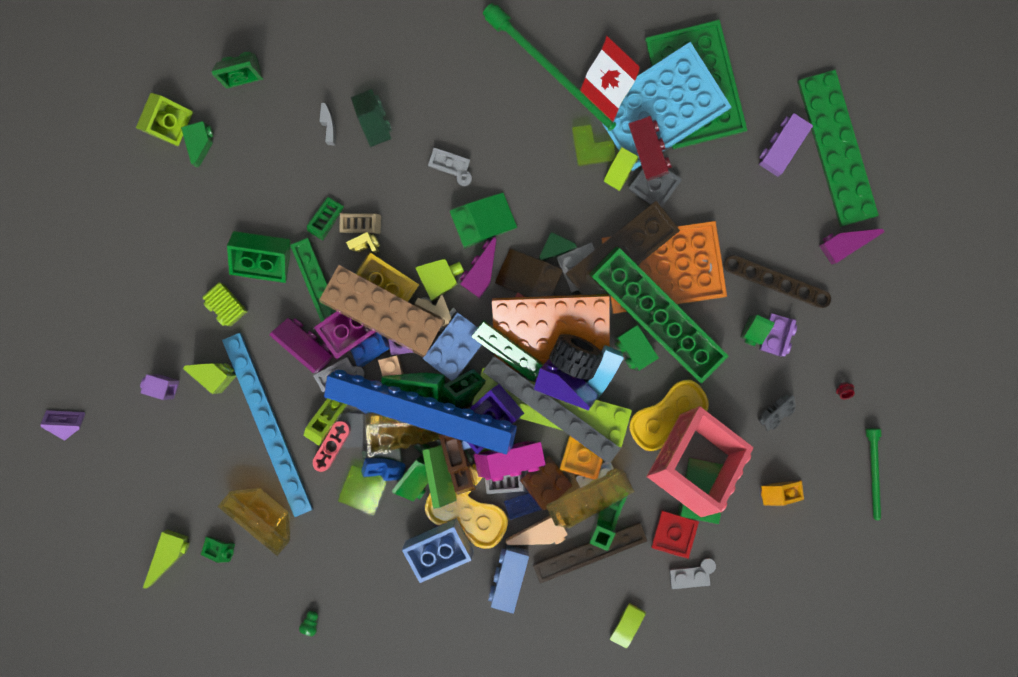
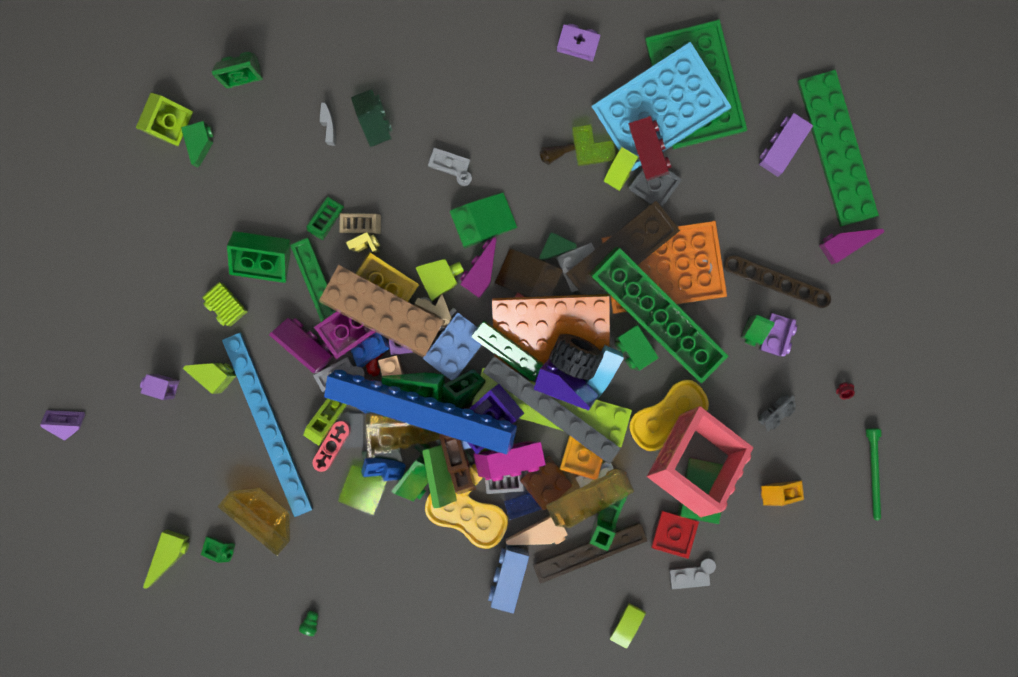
(372, 367): none -> red arm
(438, 550): medium blue brick -> none
(552, 153): none -> dark brown cone
(584, 50): none -> medium lavender brick
(605, 82): flag -> none

